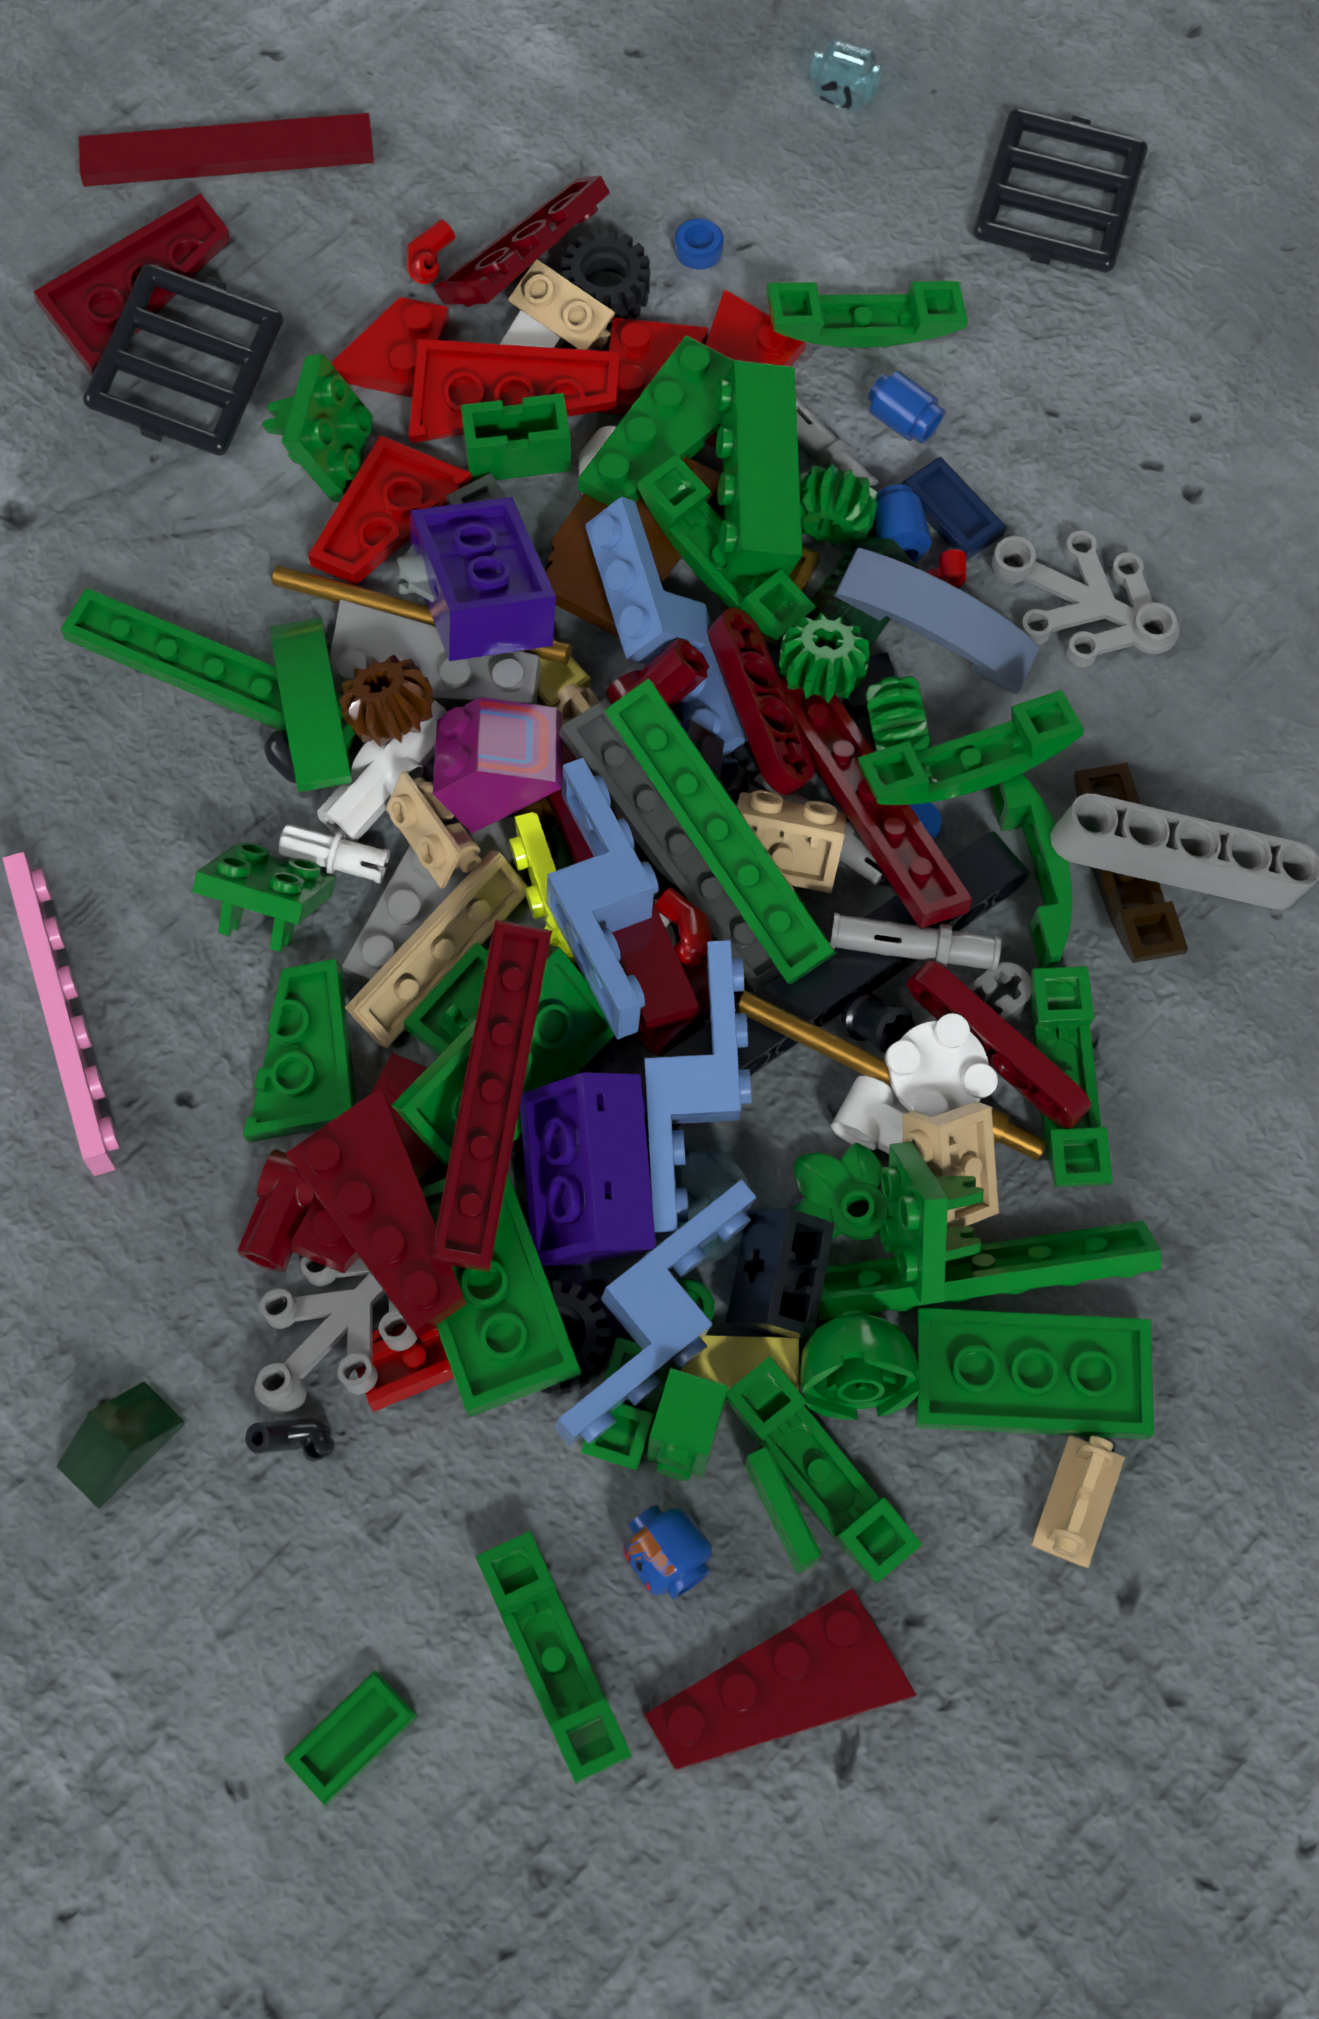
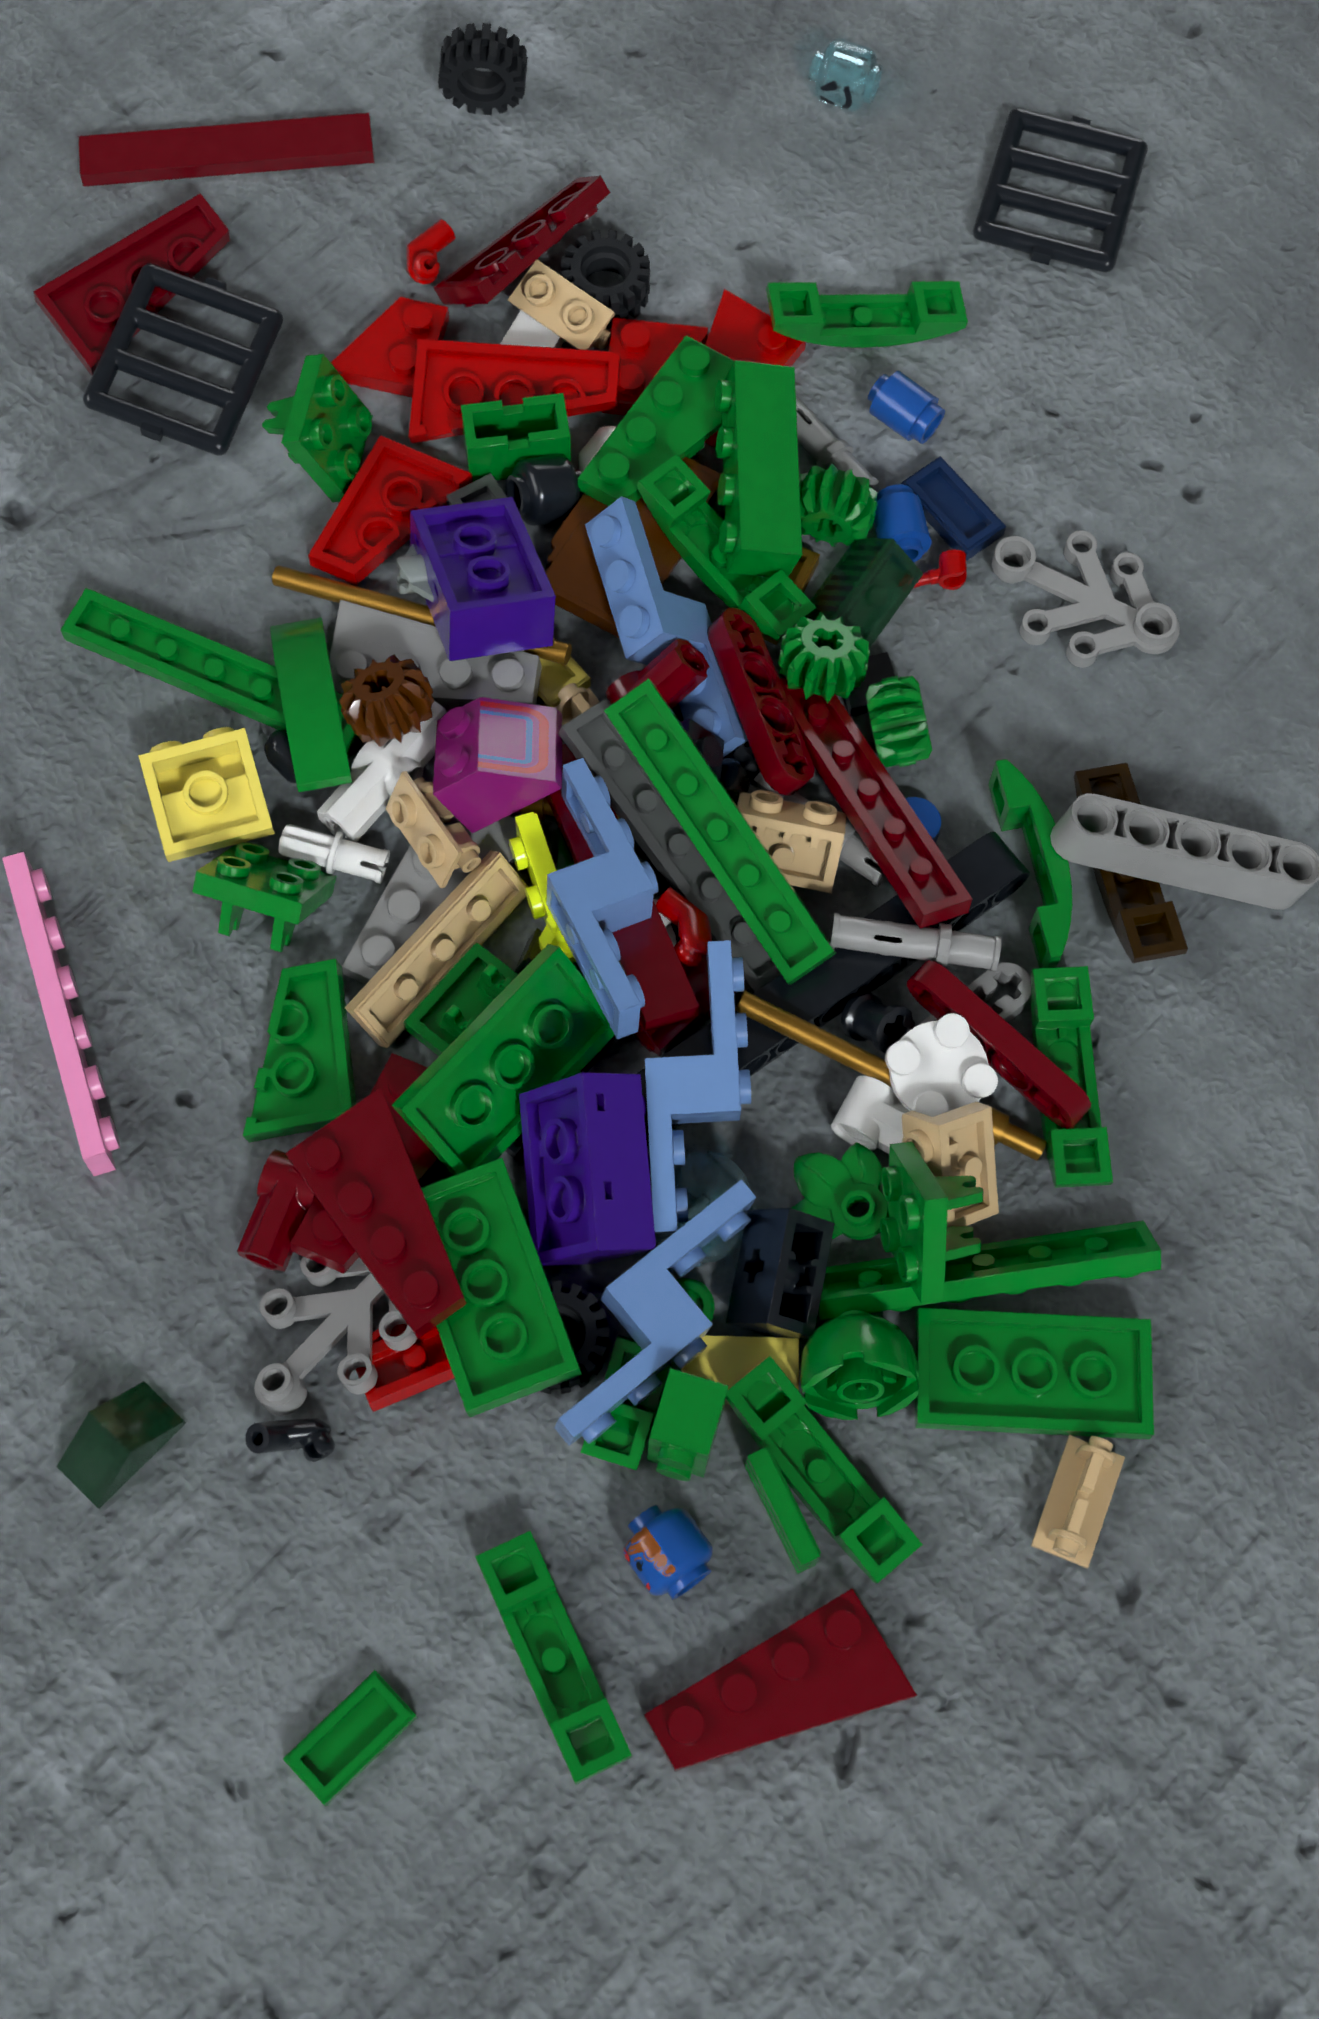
(205, 793): none -> light yellow plate
(483, 50): none -> black tyre
(491, 1097): dark red tile -> none
(544, 489): none -> black head
(698, 243): blue tile -> none
(941, 614): sand blue slope -> none
(974, 761): green slope -> none

